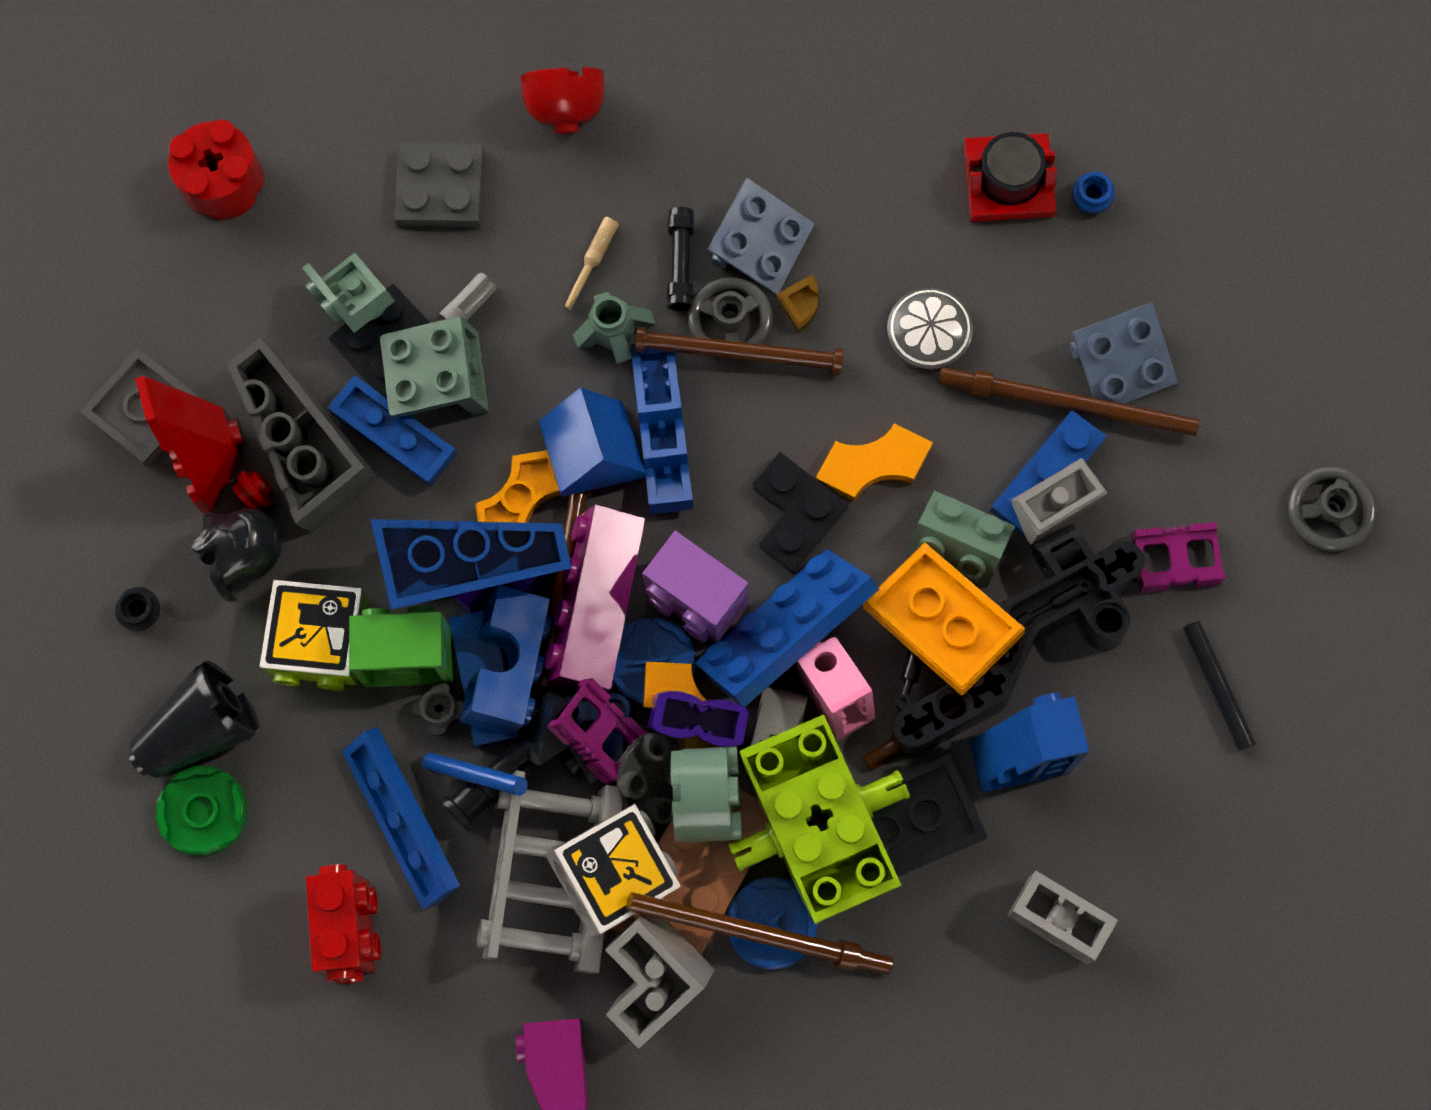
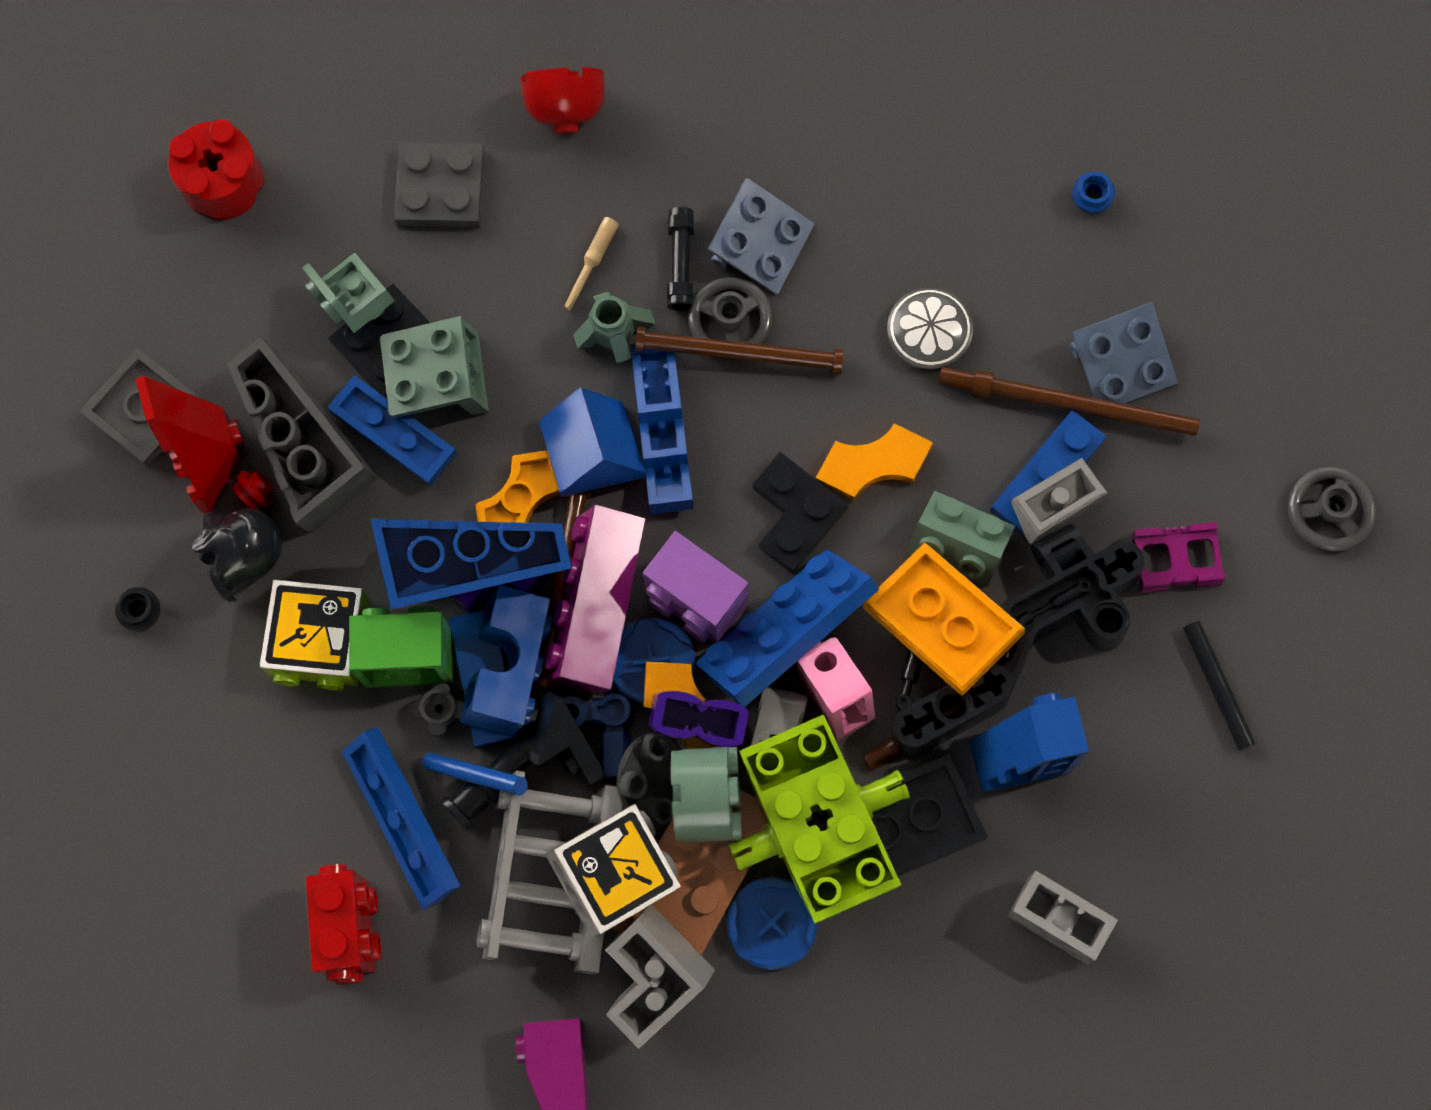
(194, 723): black cone -> none
(202, 811): green tile -> none
(470, 298): light grey piece -> none
(591, 742): magenta piece -> none
(800, 302): pearl gold tile -> none
(843, 954): reddish brown bar -> none
(1010, 173): piece -> none

